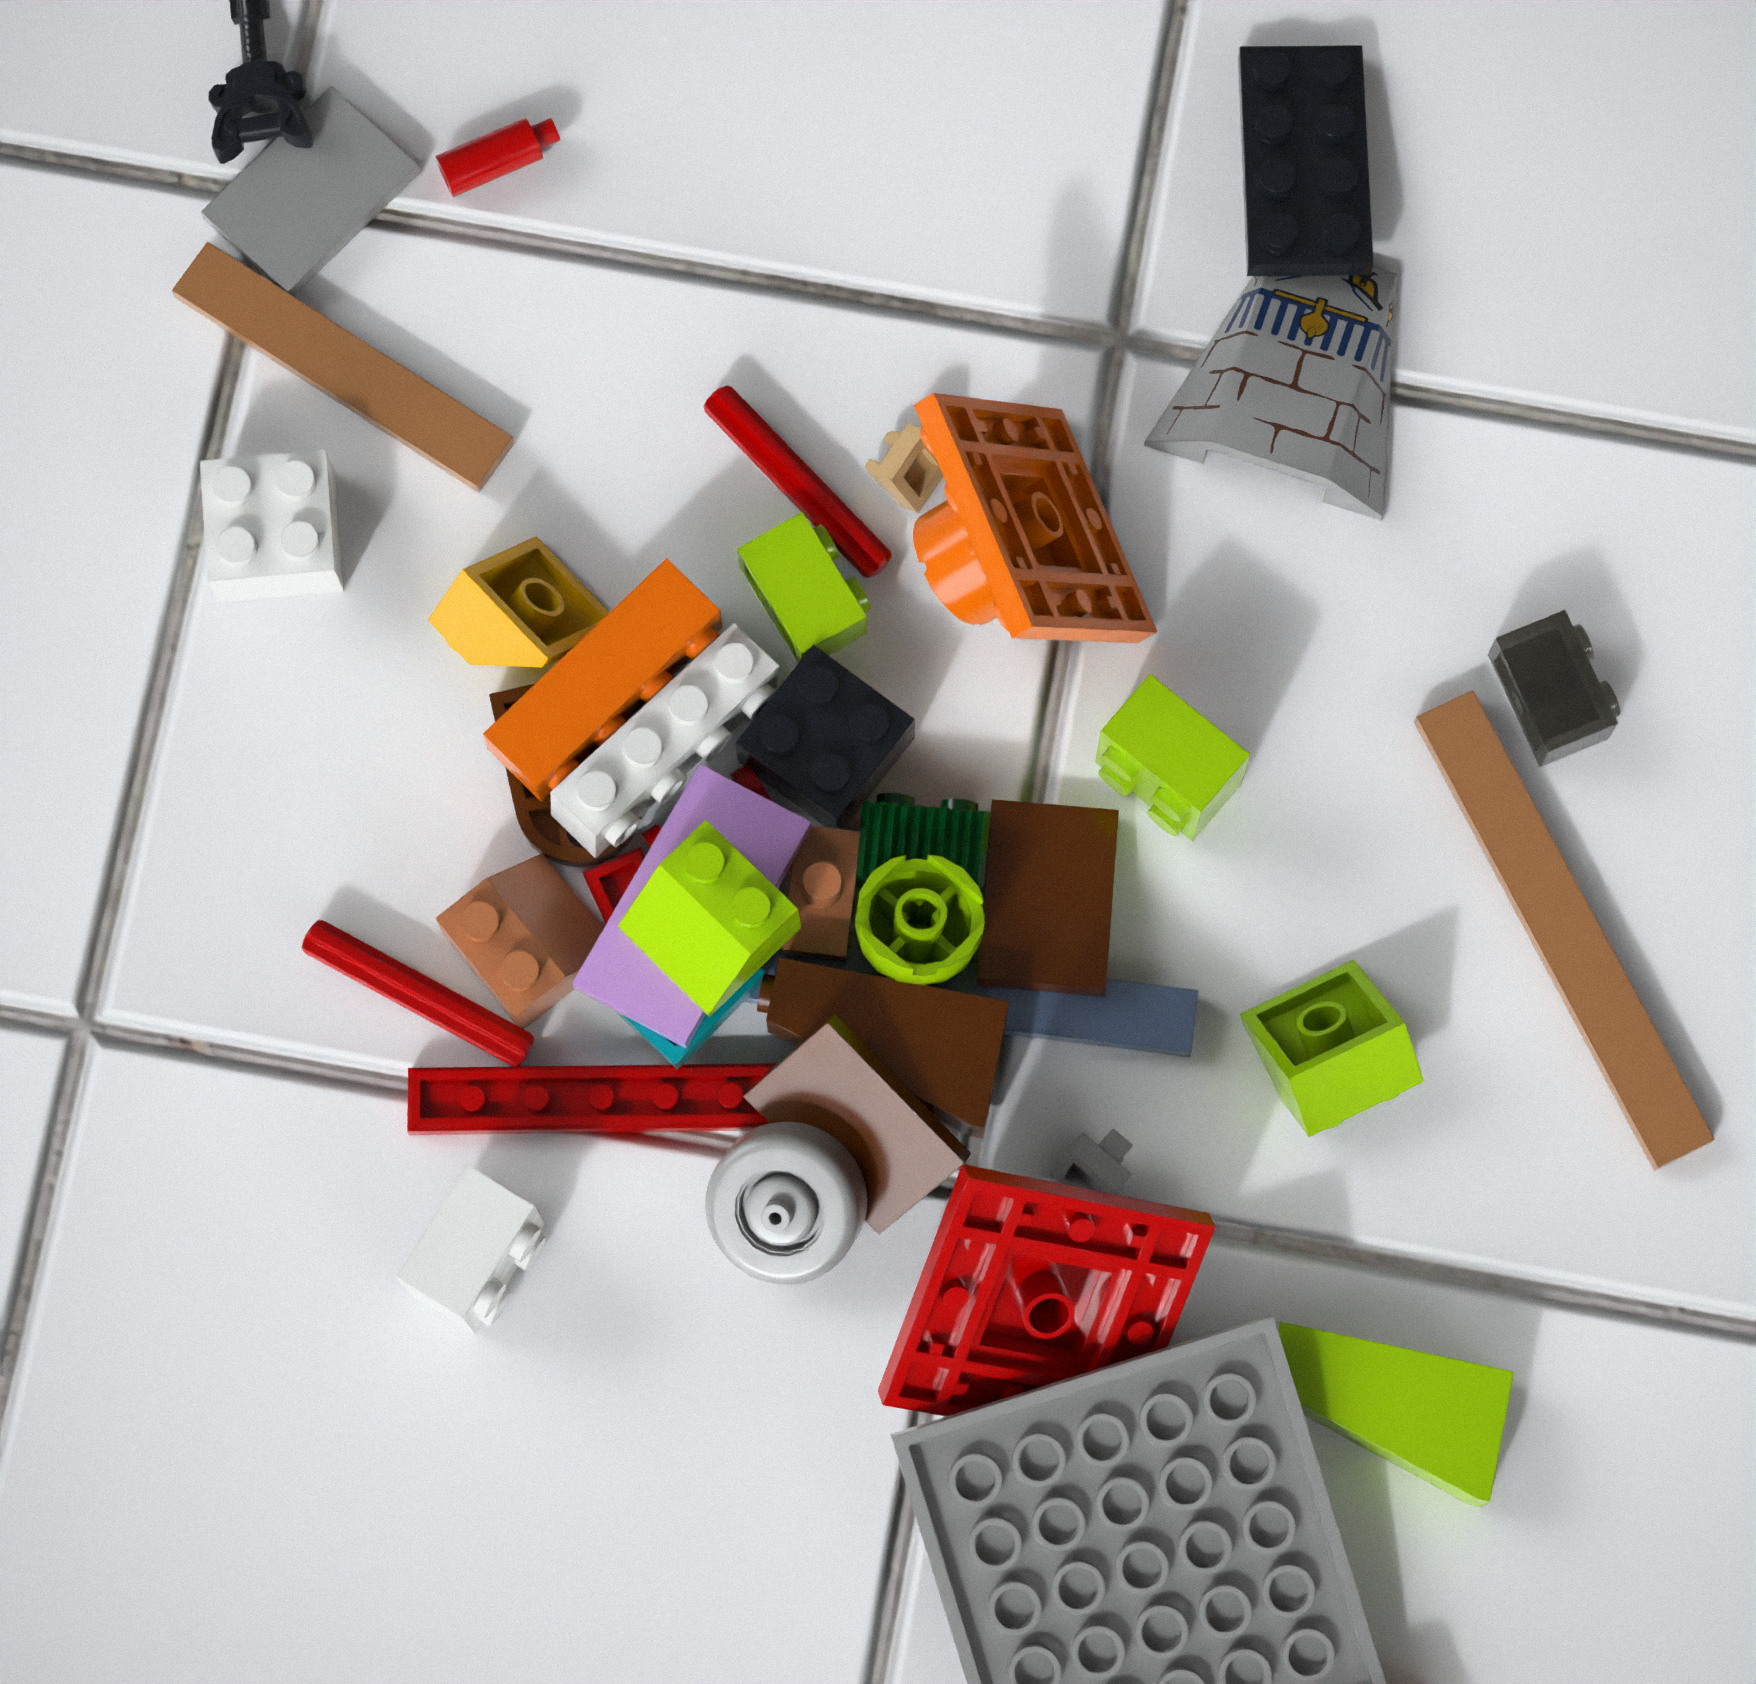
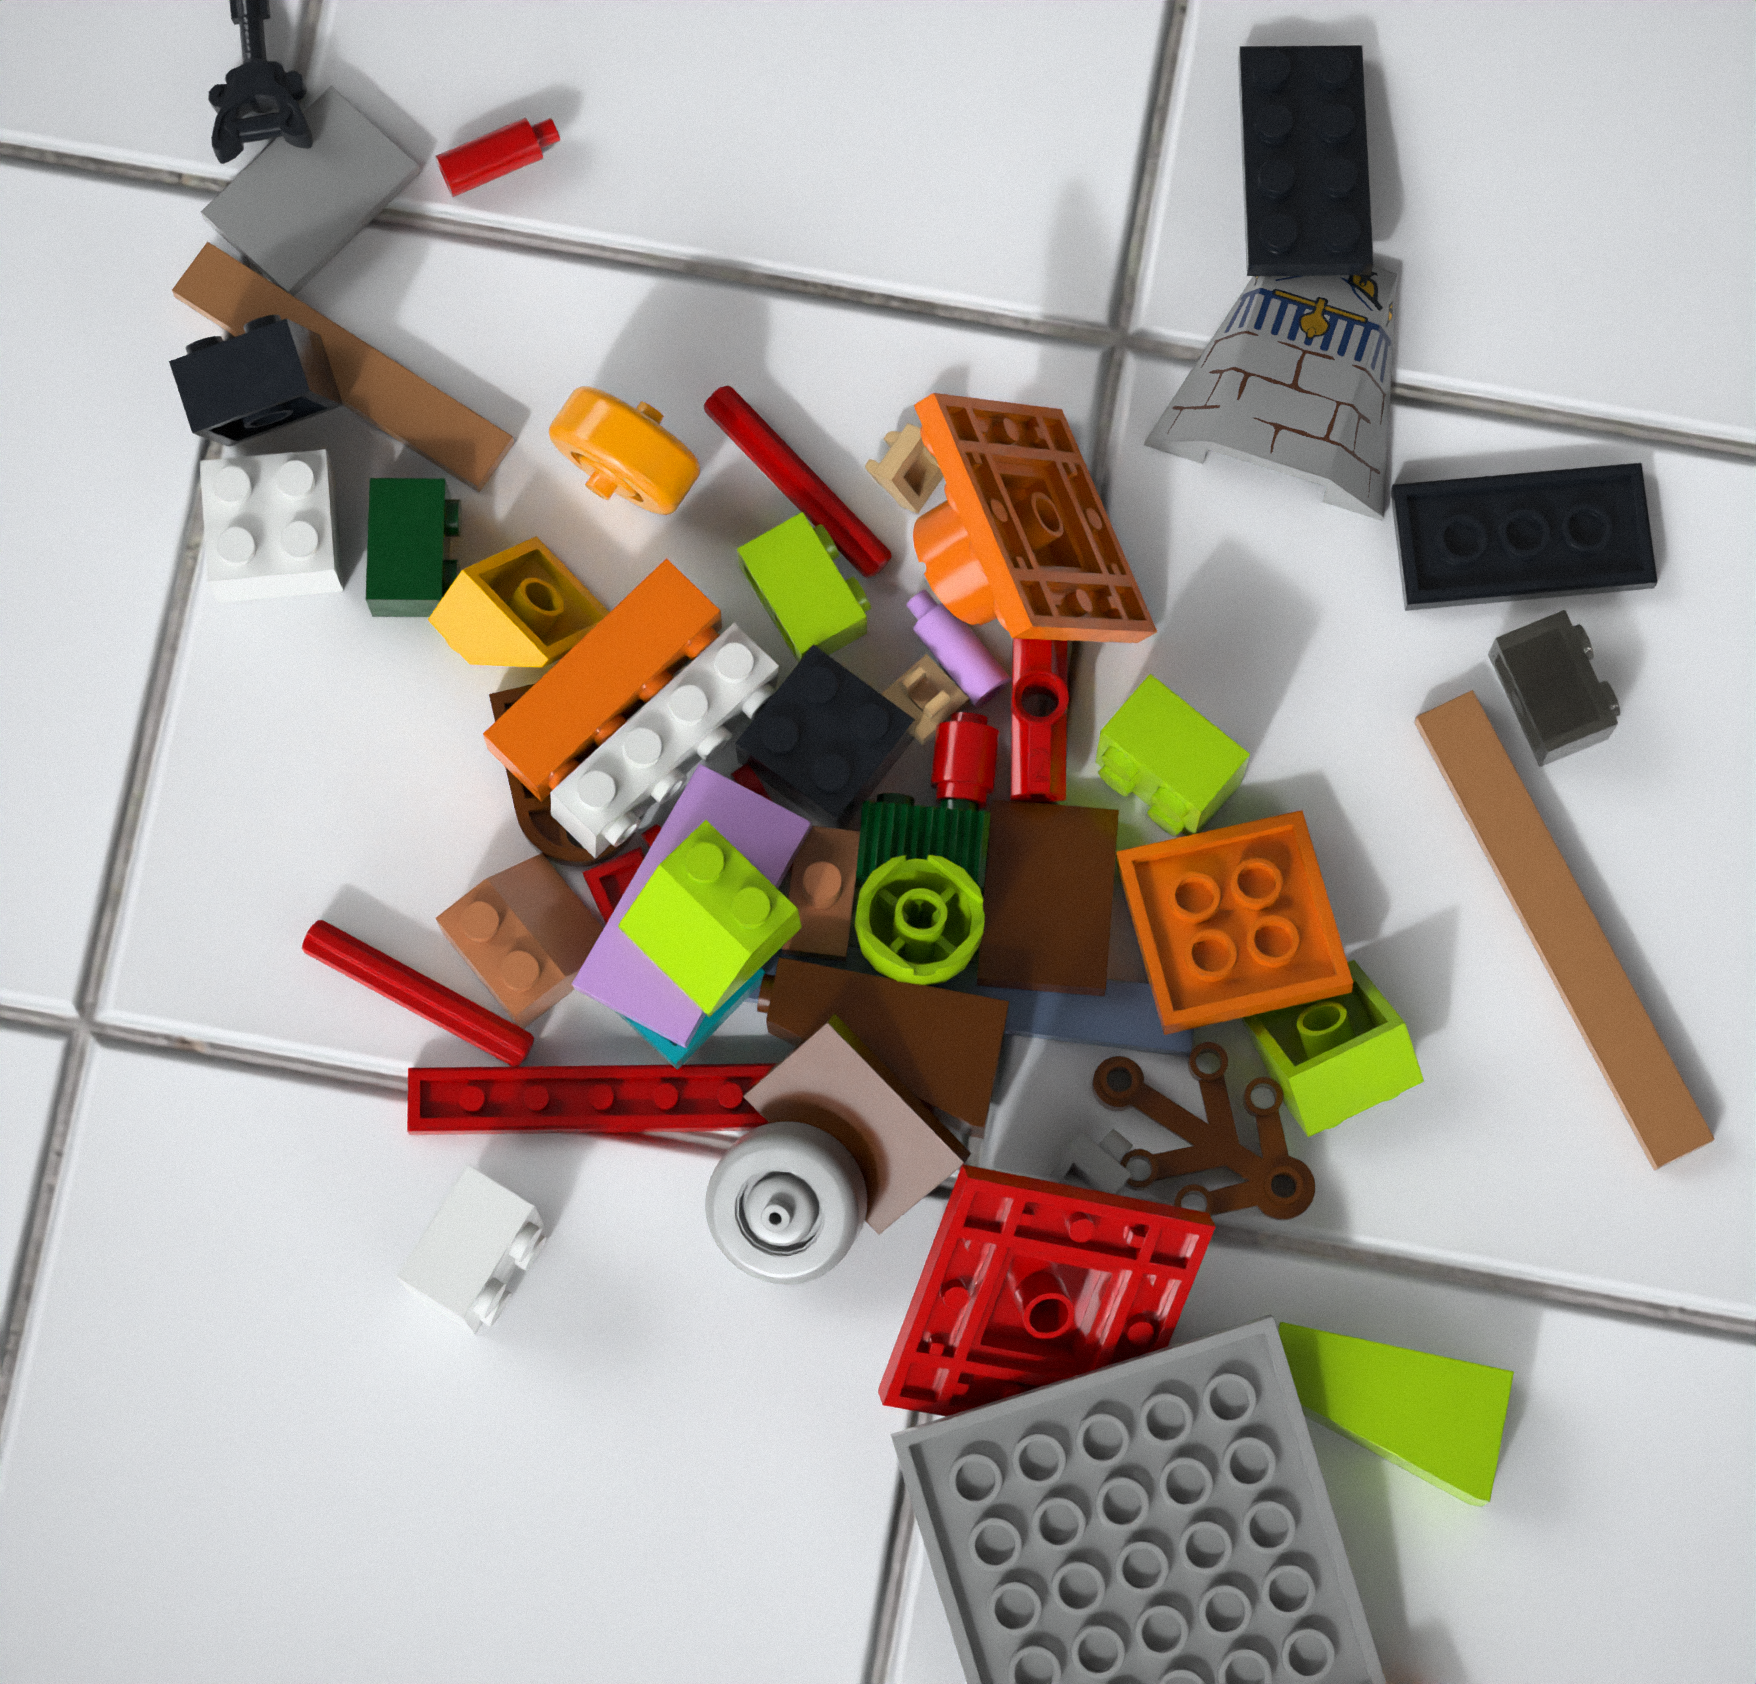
(255, 380): none -> black brick
(410, 545): none -> dark green brick
(624, 450): none -> light orange wheel
(926, 696): none -> tan tile
(958, 650): none -> lavender cylinder
(965, 758): none -> red brick
(1039, 742): none -> red piece
(1214, 1142): none -> reddish brown plant
(1233, 922): none -> orange plate
(1523, 536): none -> black tile

